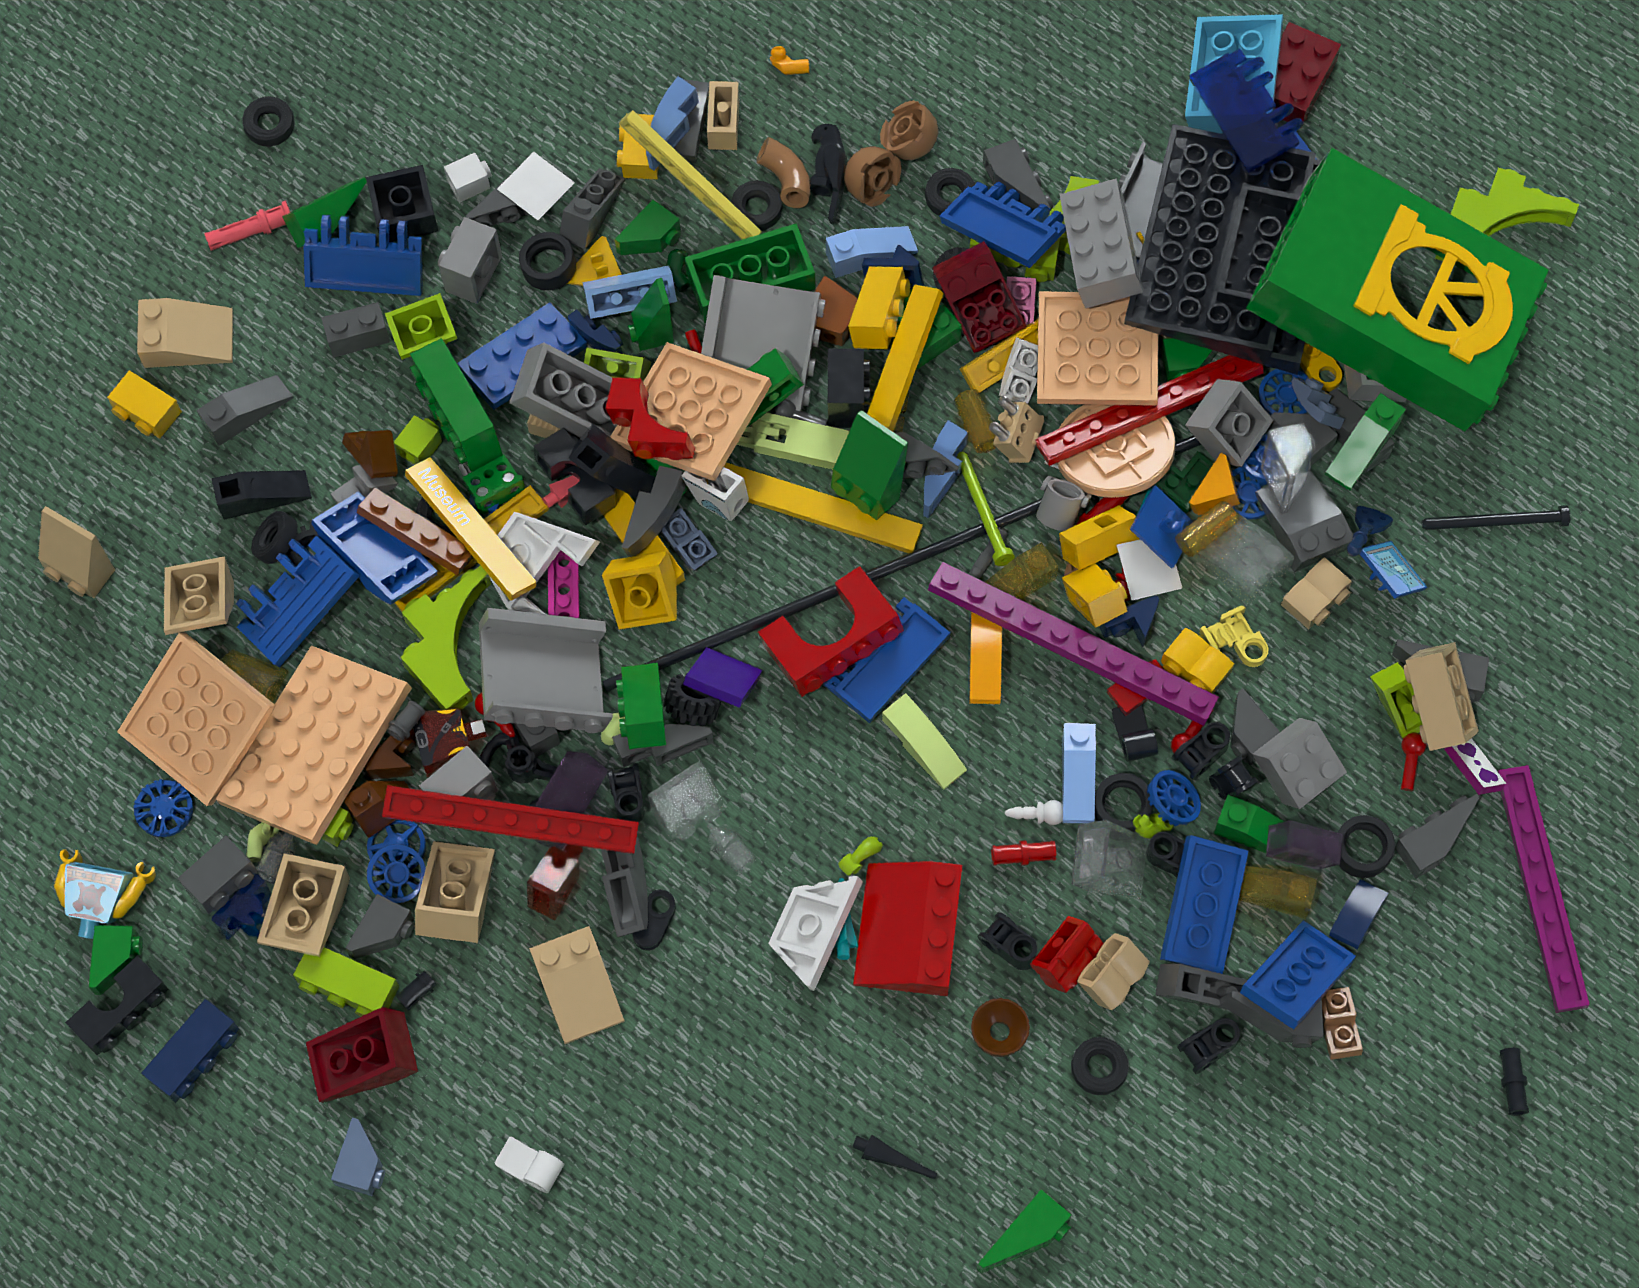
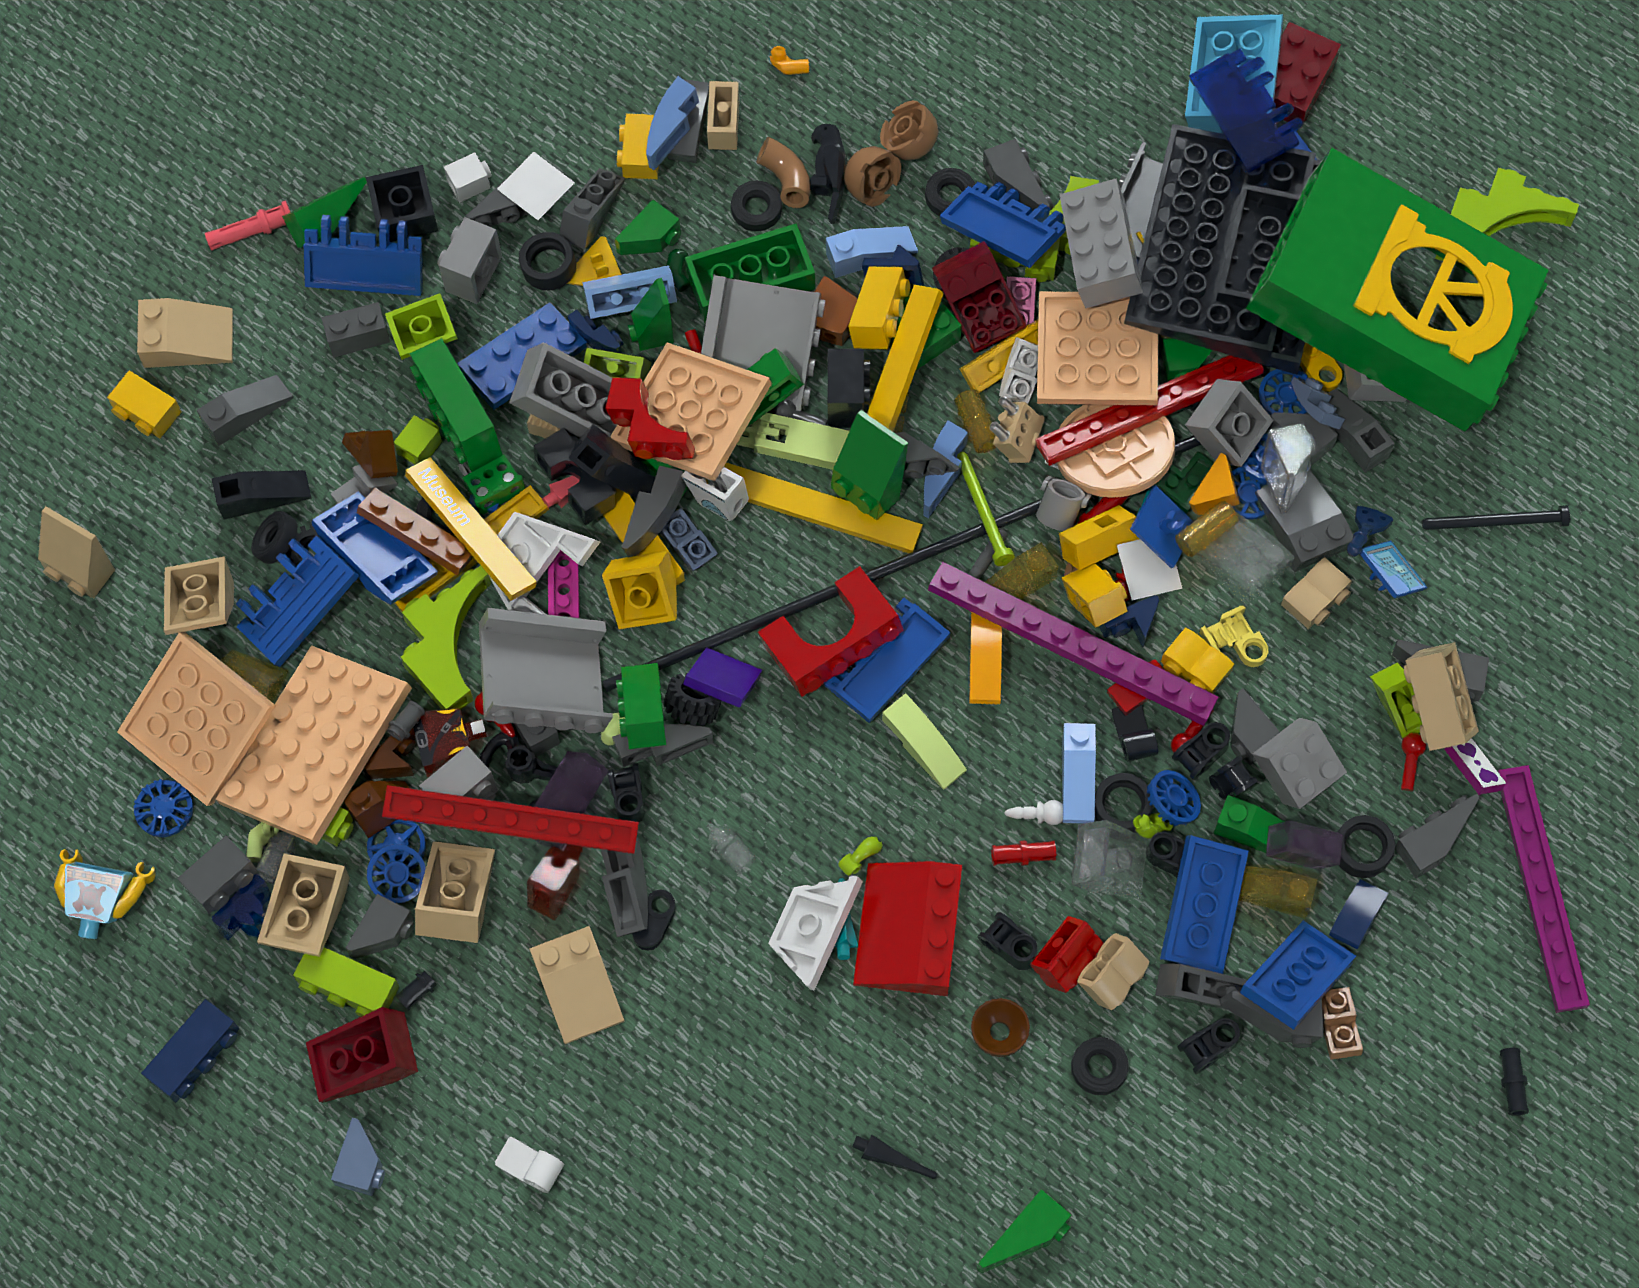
(101, 1028): black arch -> none
(111, 952): green slope -> none
(263, 106): black tyre -> none
(686, 802): clear slope -> none
(688, 176): light yellow tile -> none
(1366, 441): slope -> none

